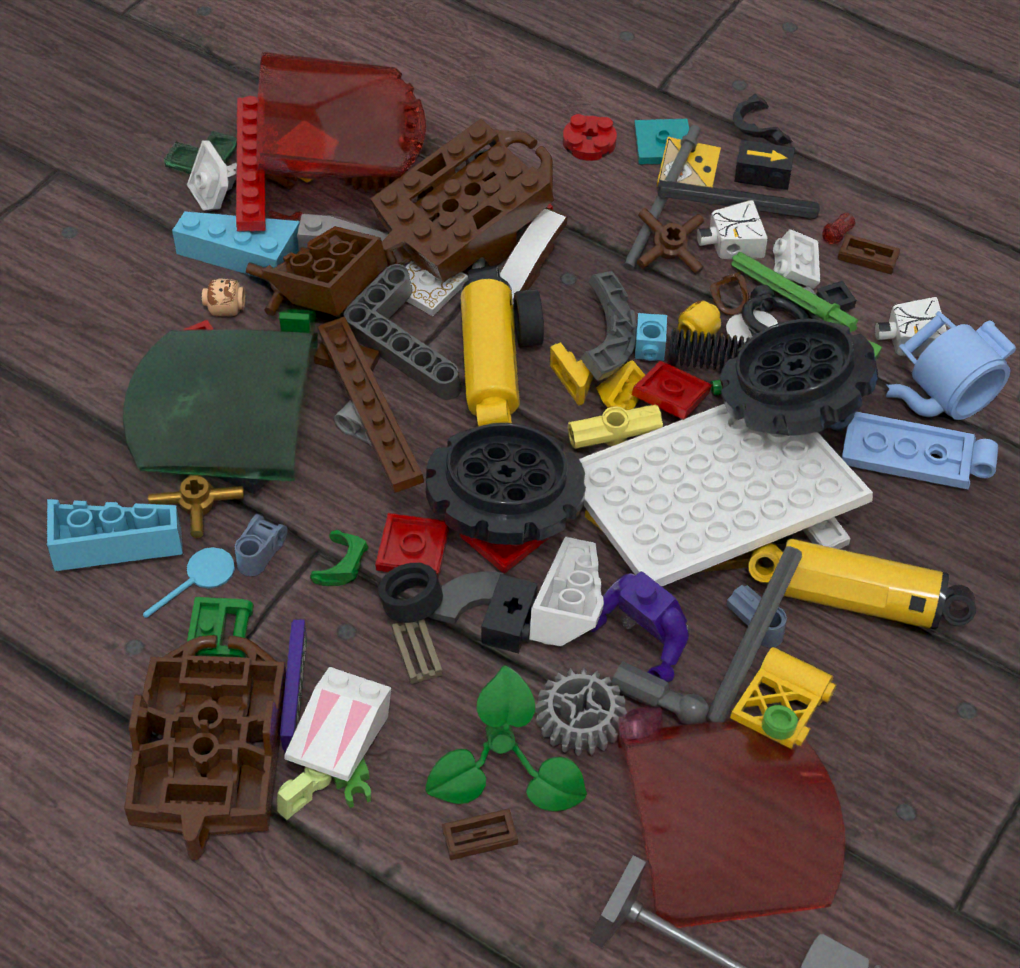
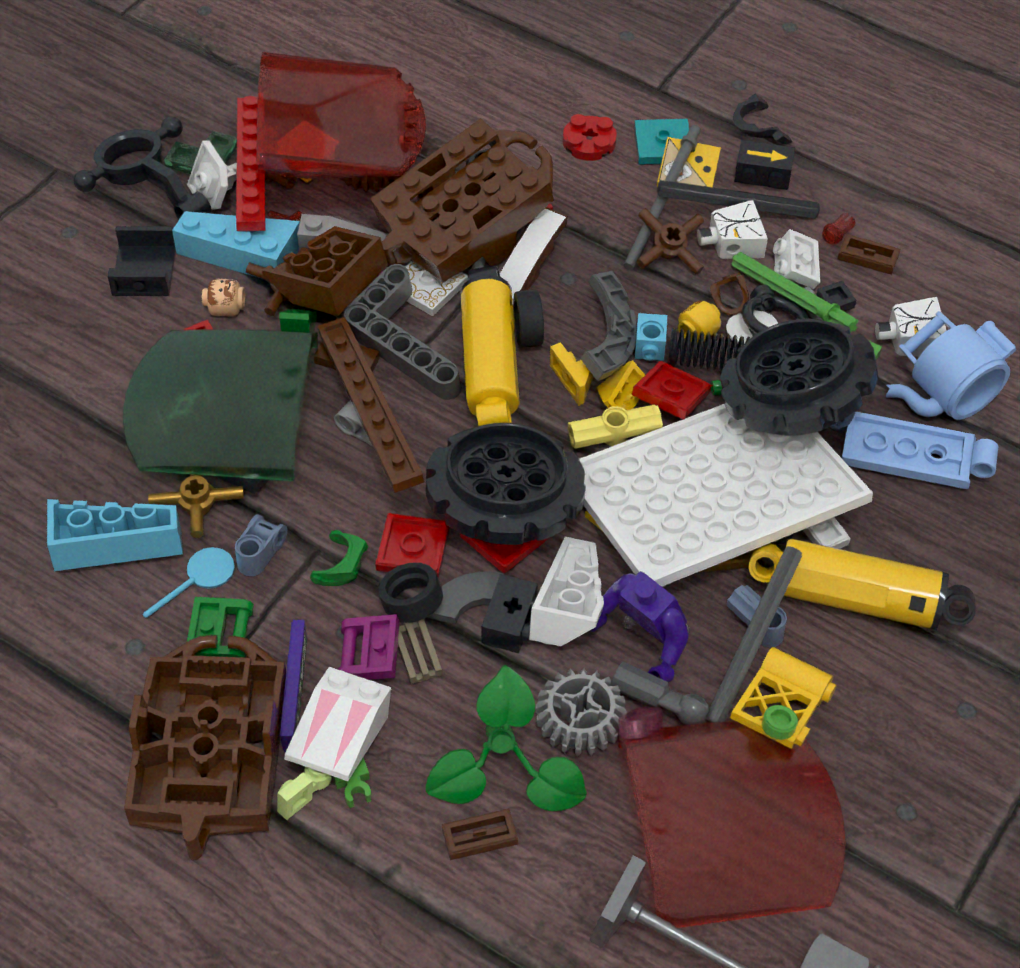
(143, 261): none -> black panel
(148, 168): none -> black piece
(378, 646): none -> magenta plate

